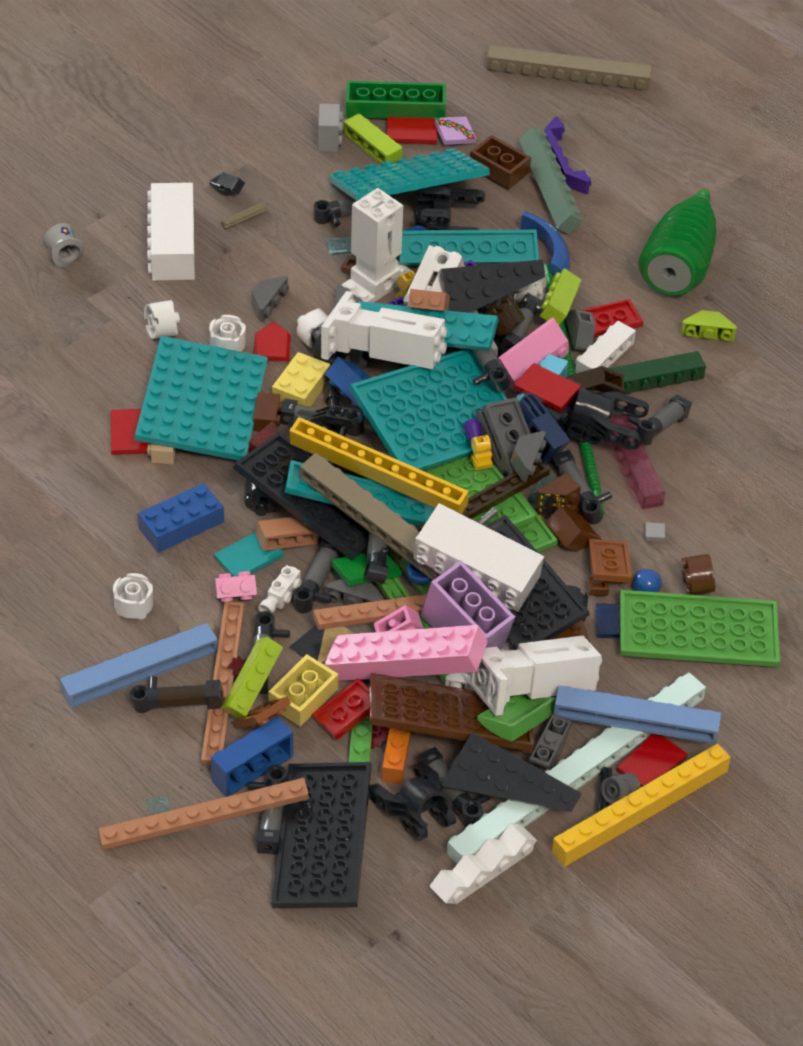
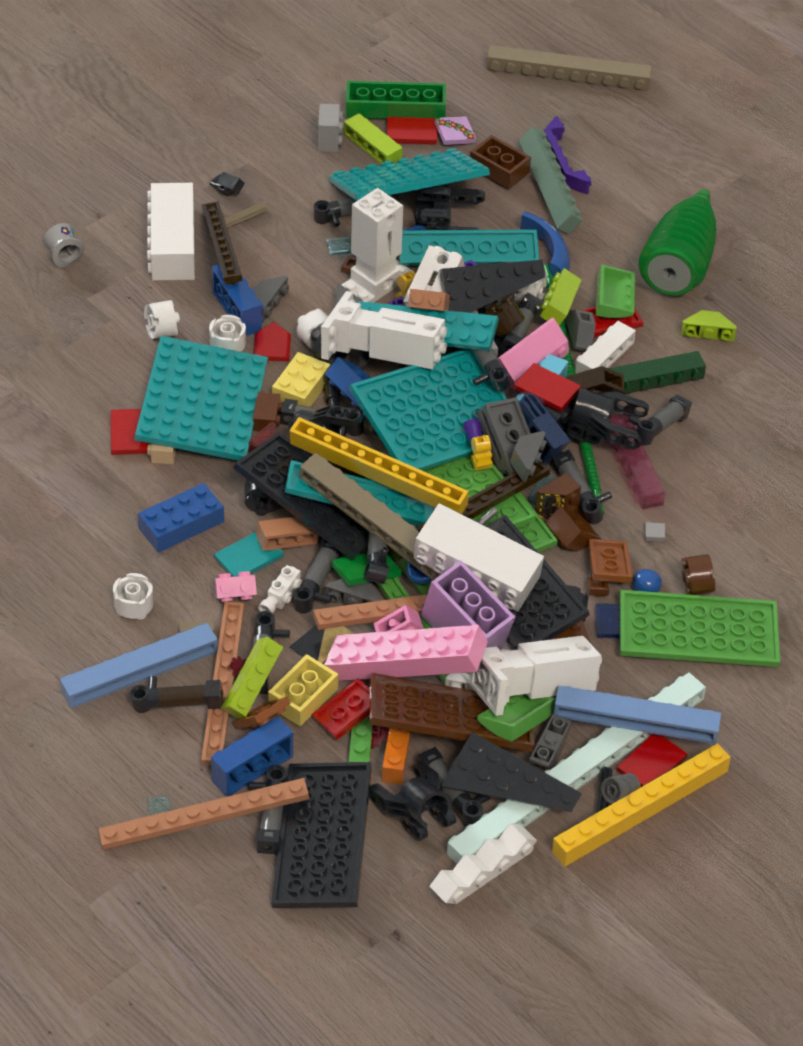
(222, 243): none -> dark brown plate
(238, 301): none -> blue brick
(615, 292): none -> bright green slope

